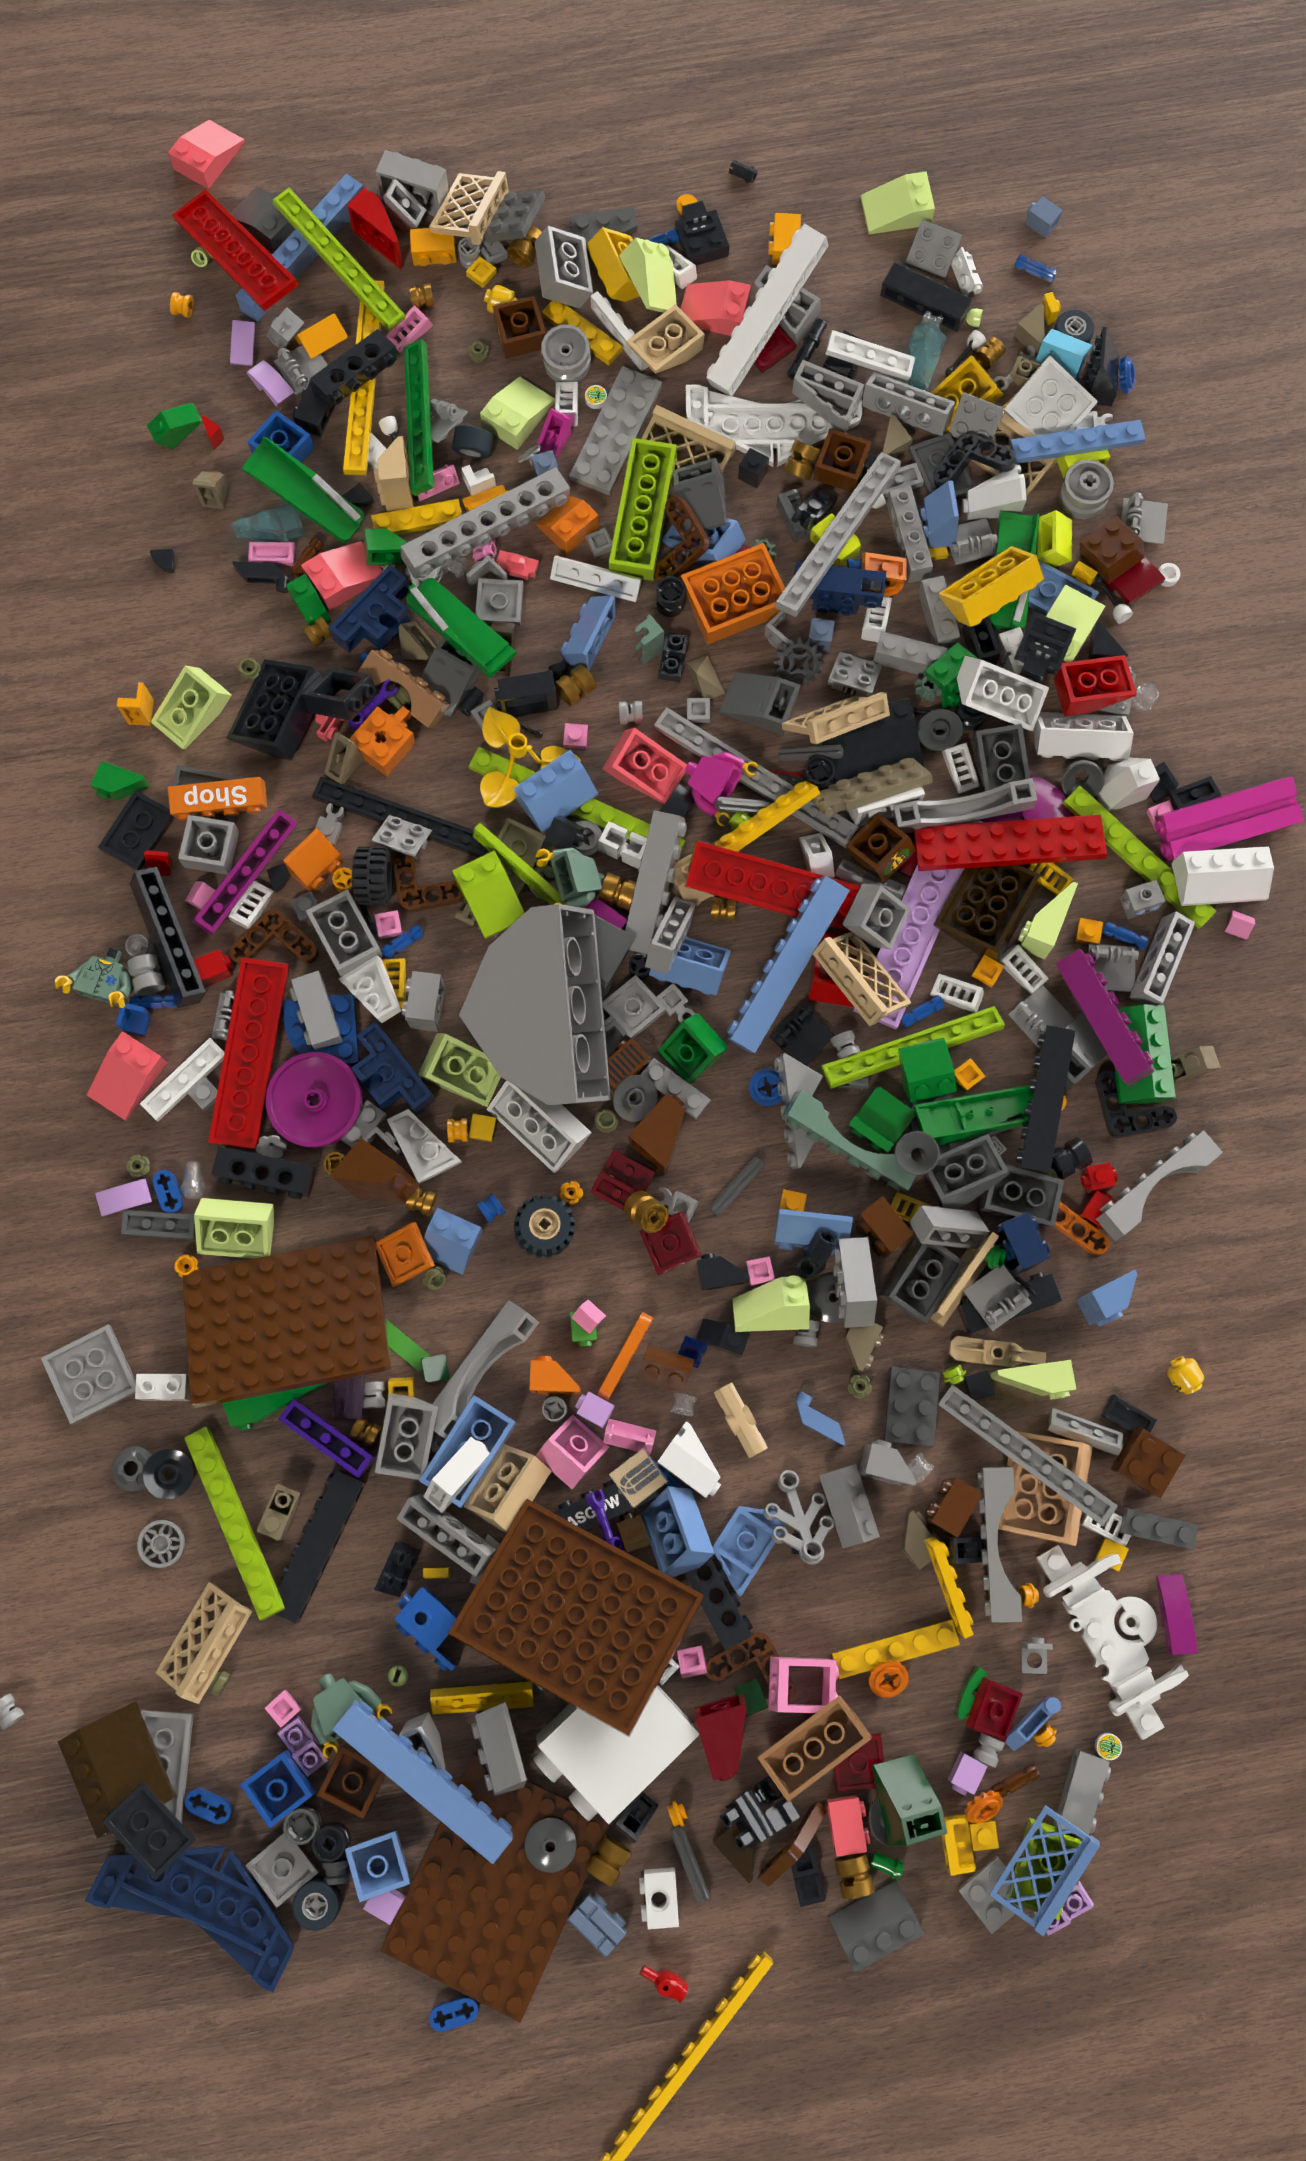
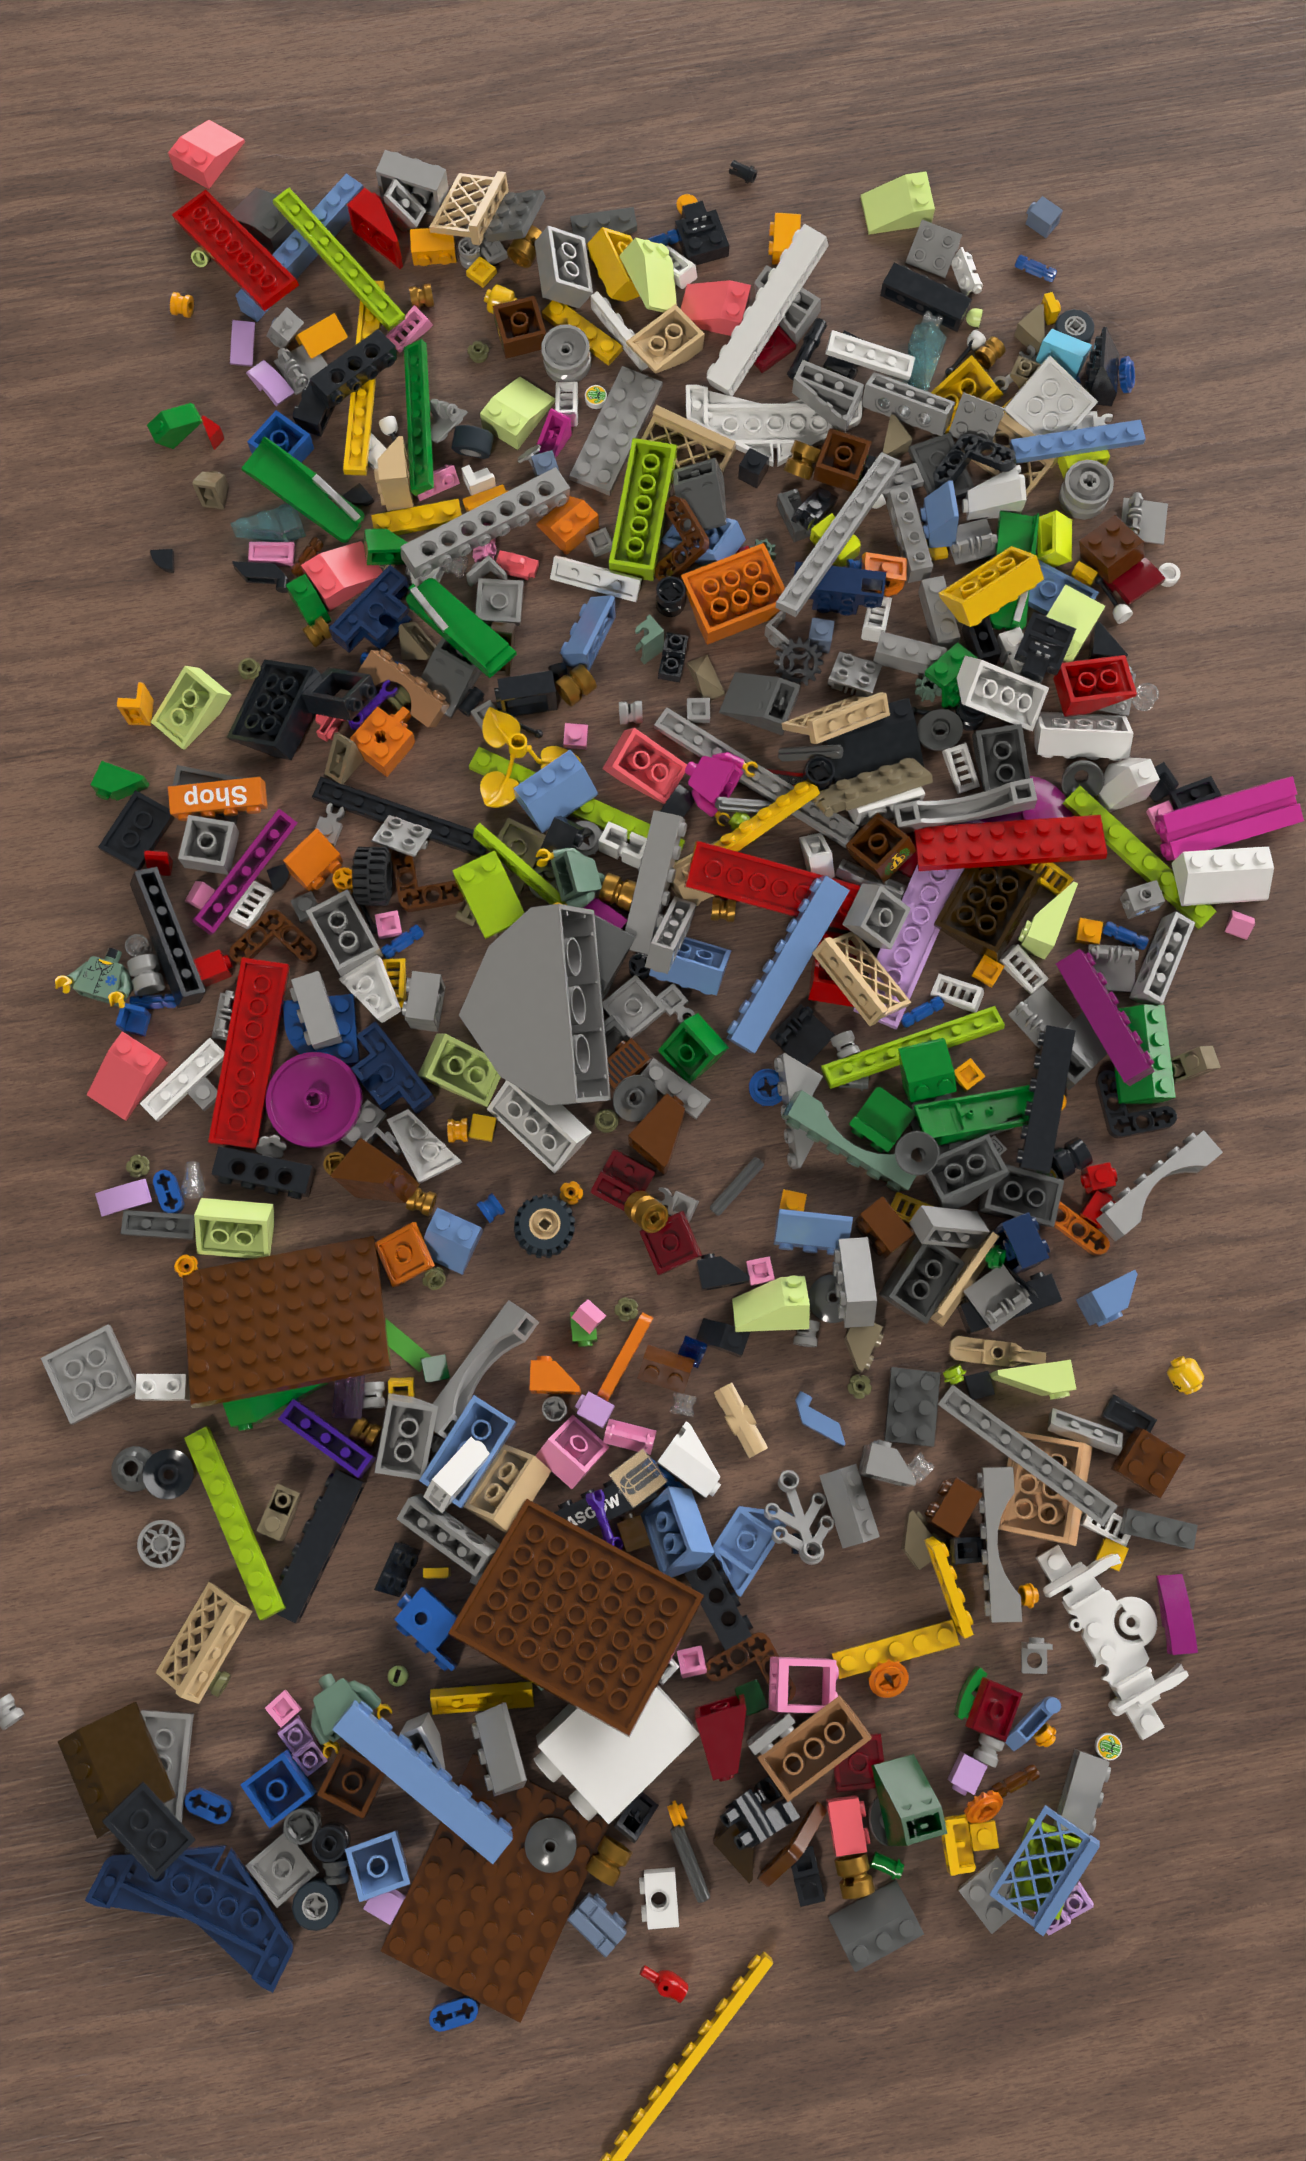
(631, 1304): none -> olive plate
(779, 1726): none -> light grey plate
(817, 1255): black piece -> none

